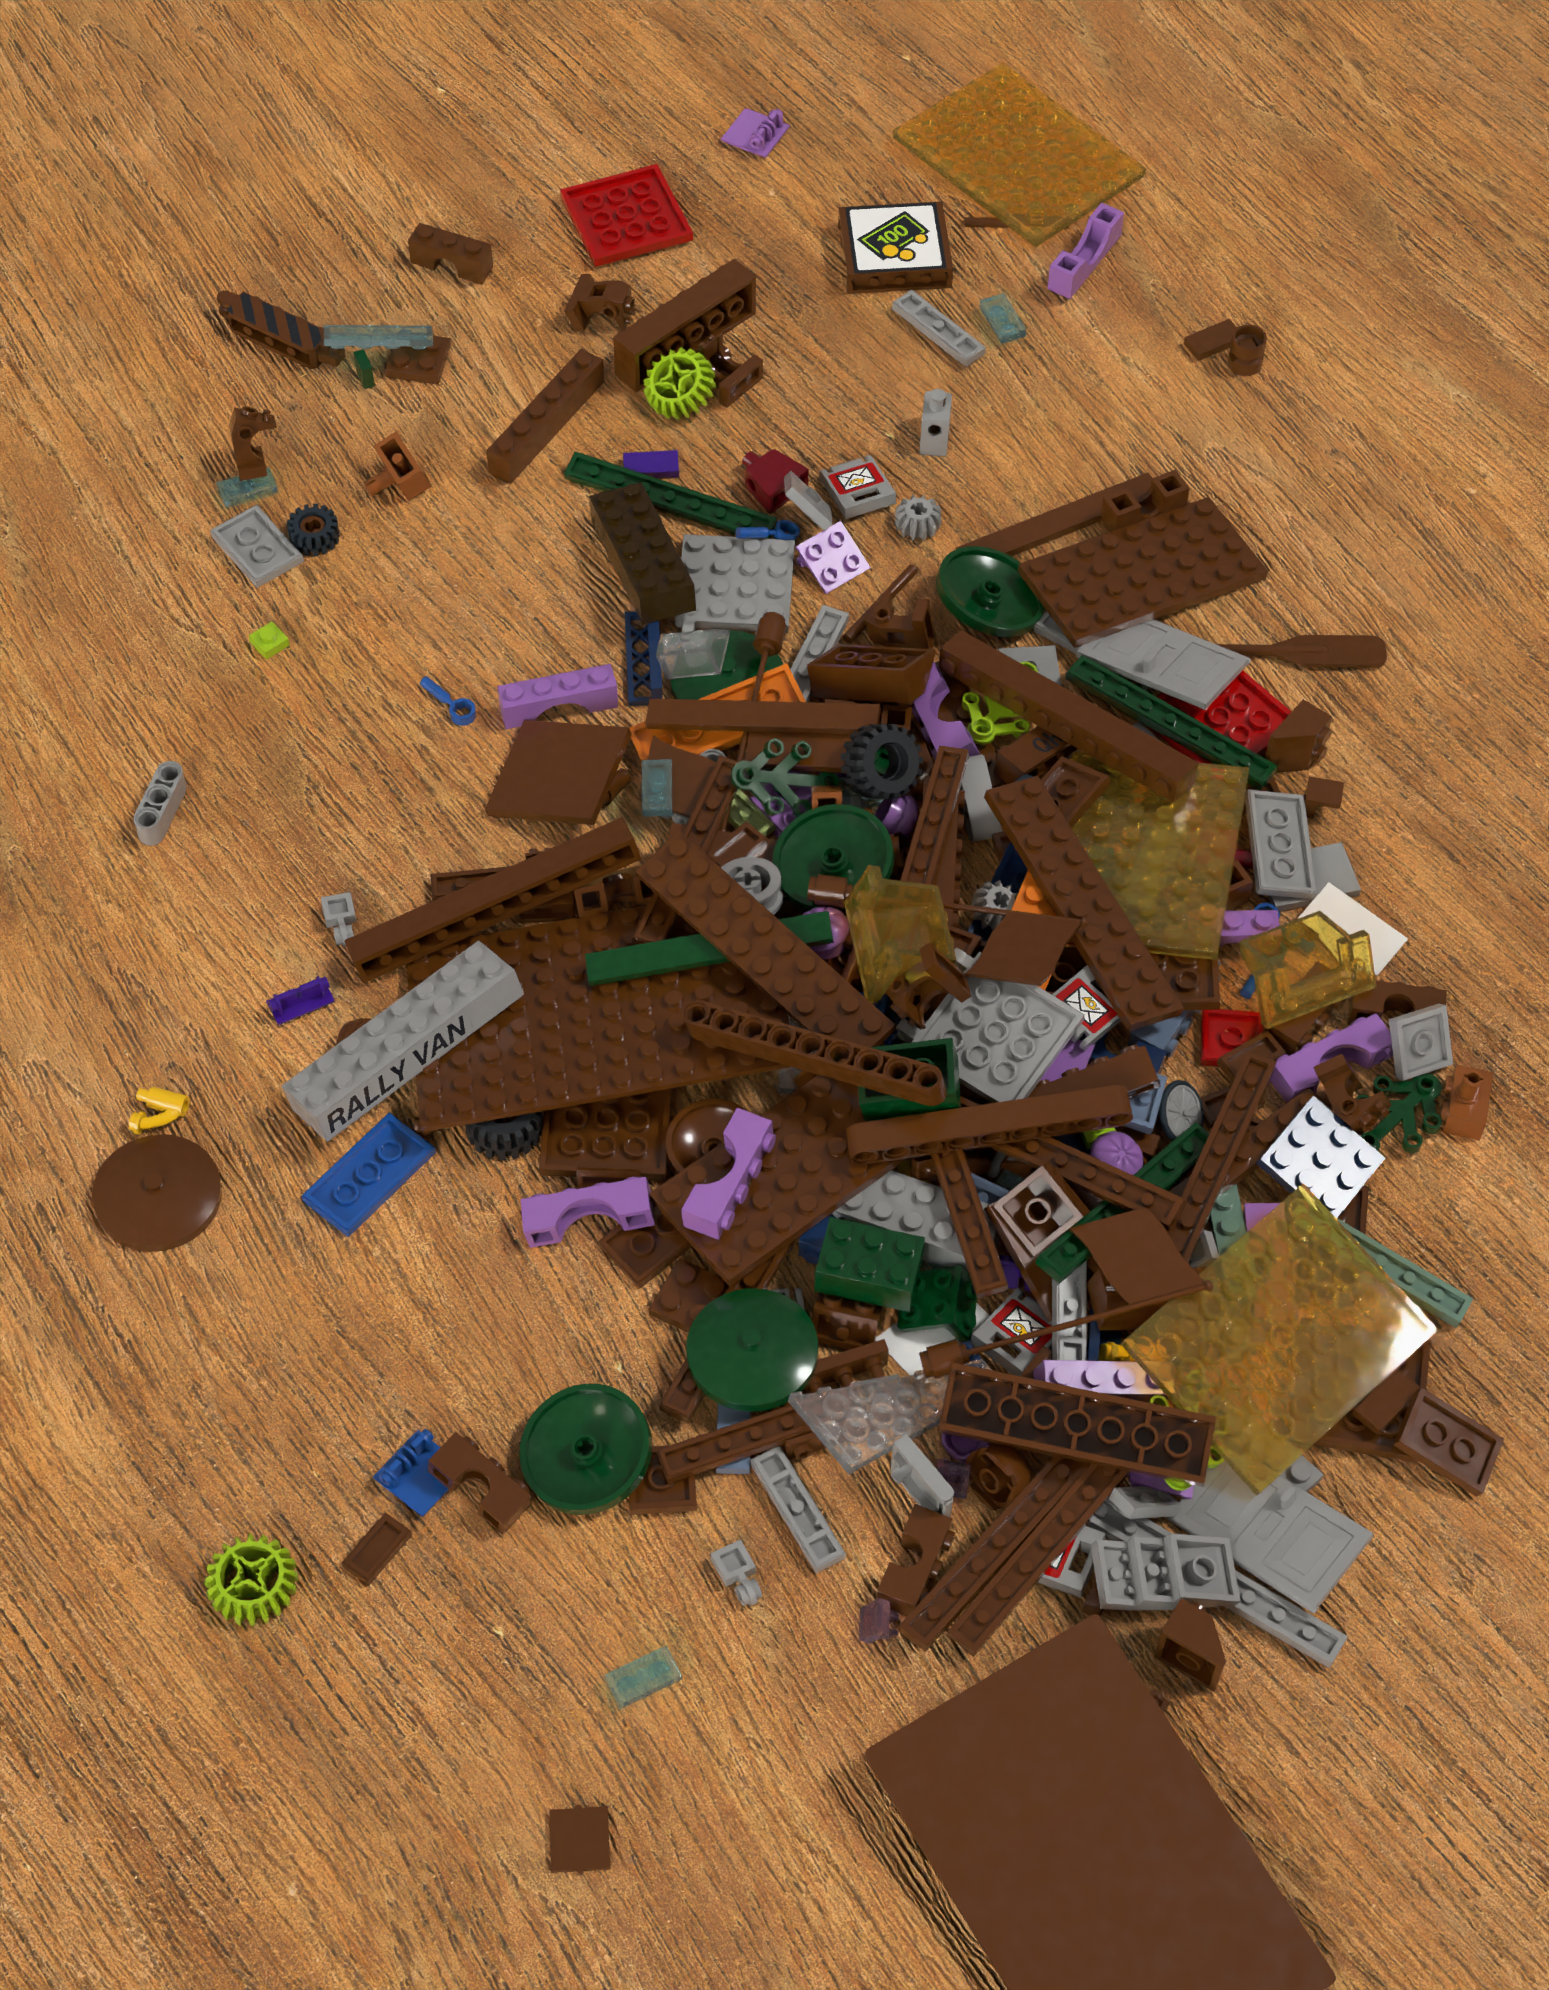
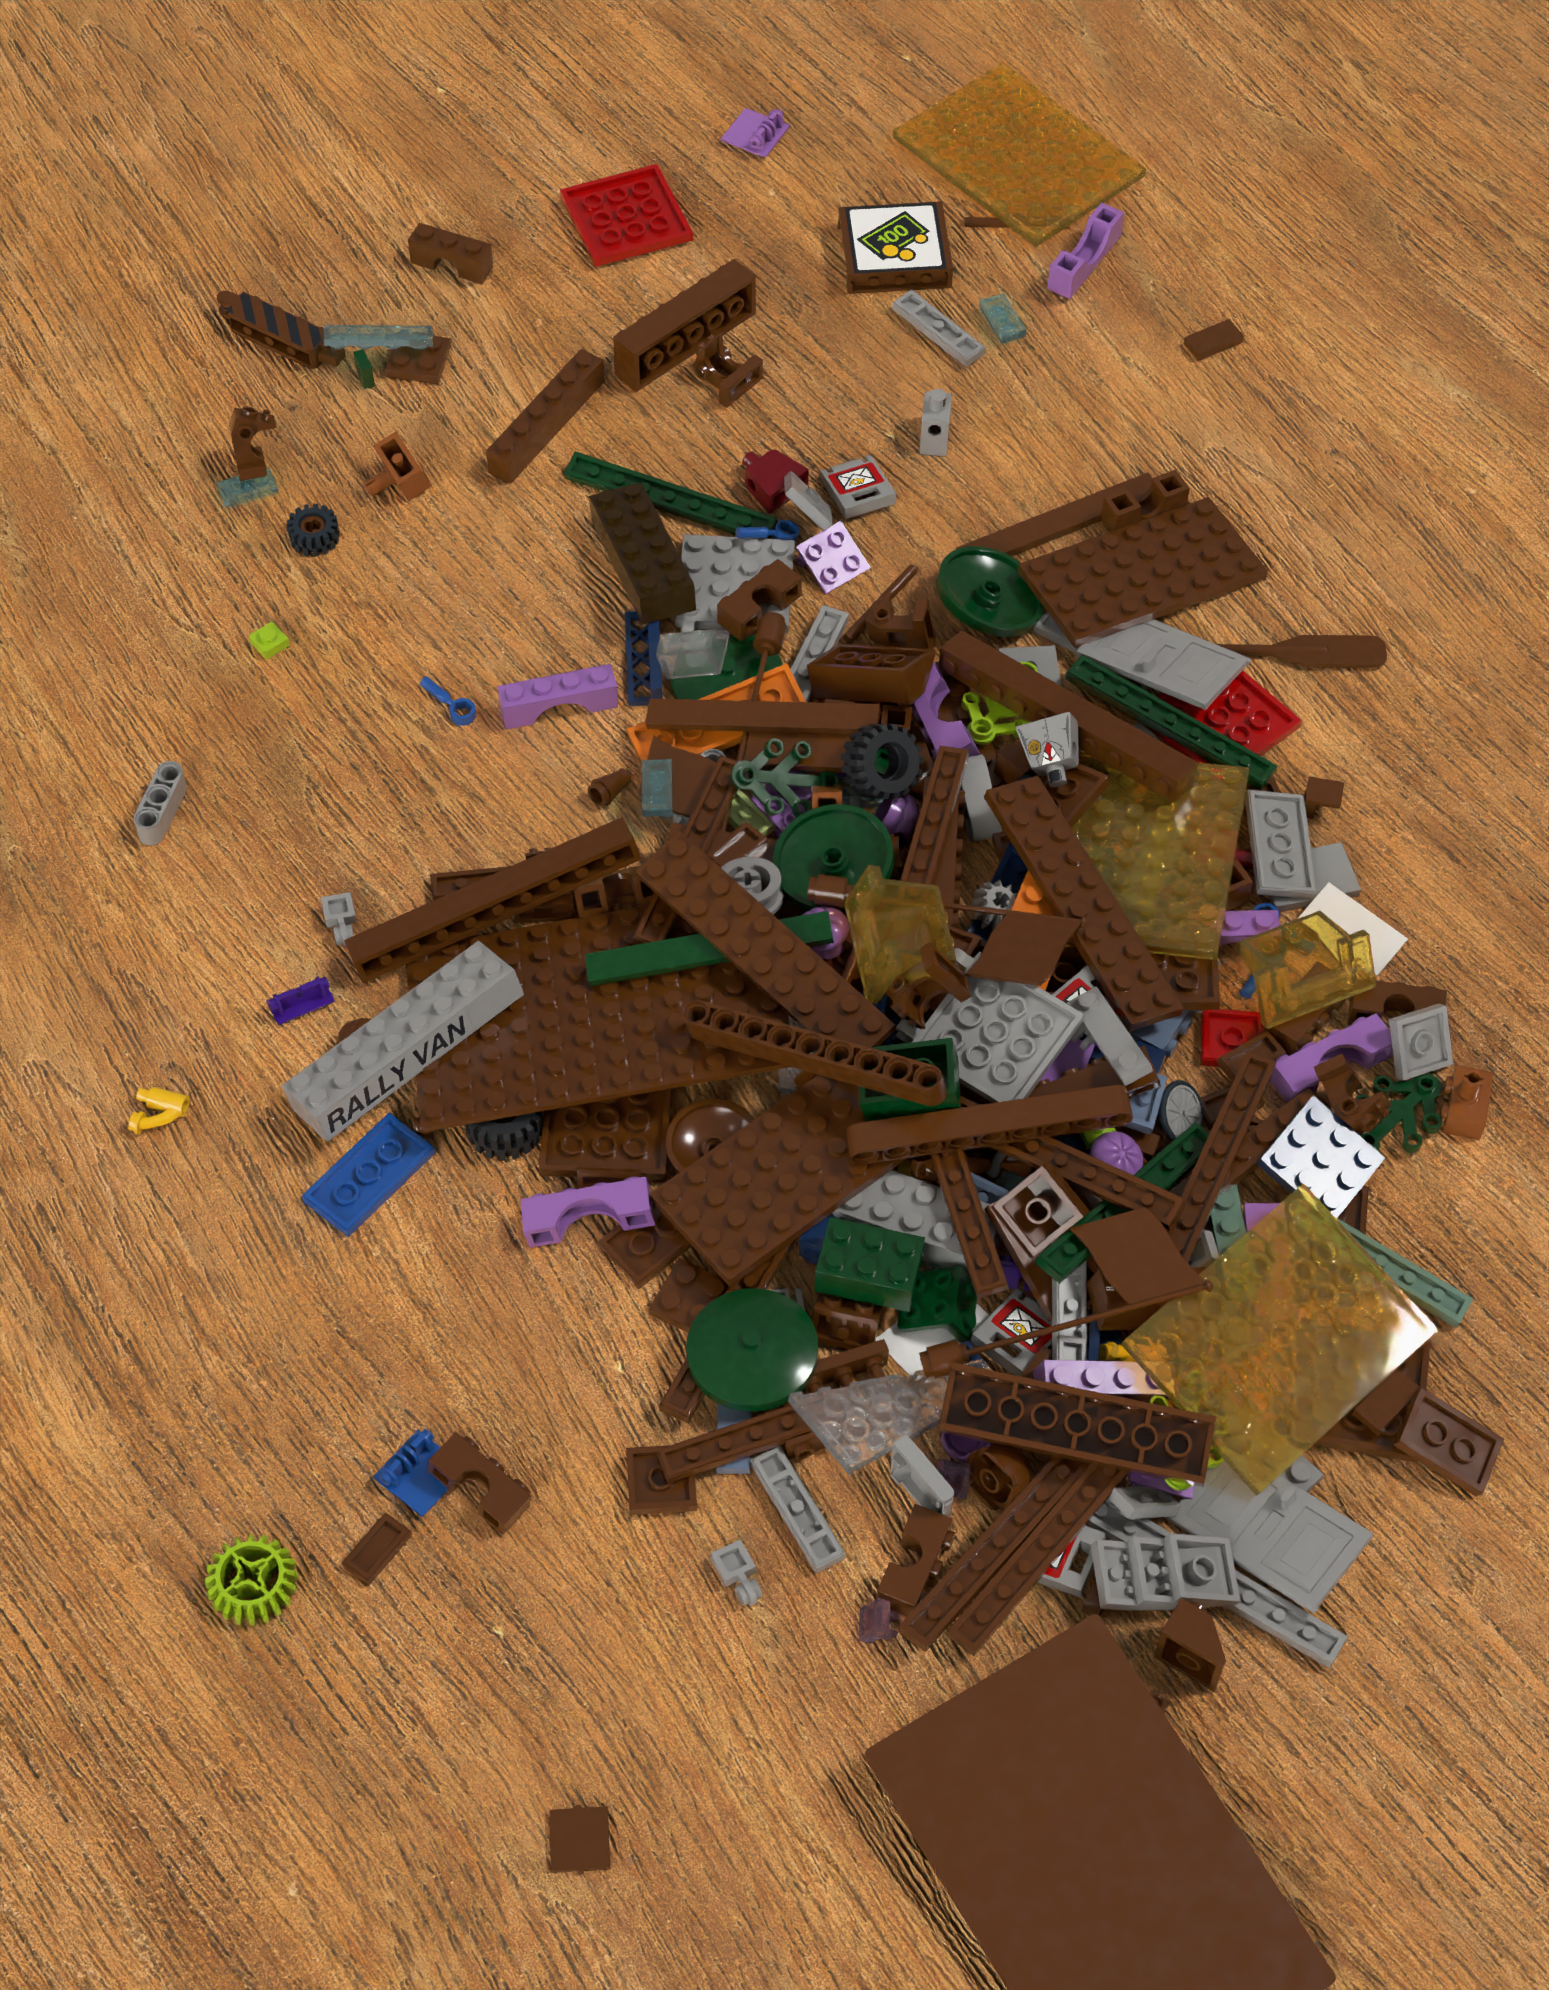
(157, 1192): reddish brown dish -> none
(256, 546): light grey tile -> none
(558, 772): reddish brown tile -> none
(585, 1449): dark green dish -> none
(609, 297): reddish brown tile -> none
(643, 1677): clear light blue plate -> none
(653, 463): dark purple tile -> none
(673, 378): lime gear -> none
(713, 1205): medium lavender arch -> none
(772, 585): none -> reddish brown arch
(918, 517): light grey gear -> none
(1051, 746): none -> light grey torso
(1111, 1036): none -> light grey plate
(1247, 350): reddish brown wheel -> none
(1300, 739): reddish brown slope -> none

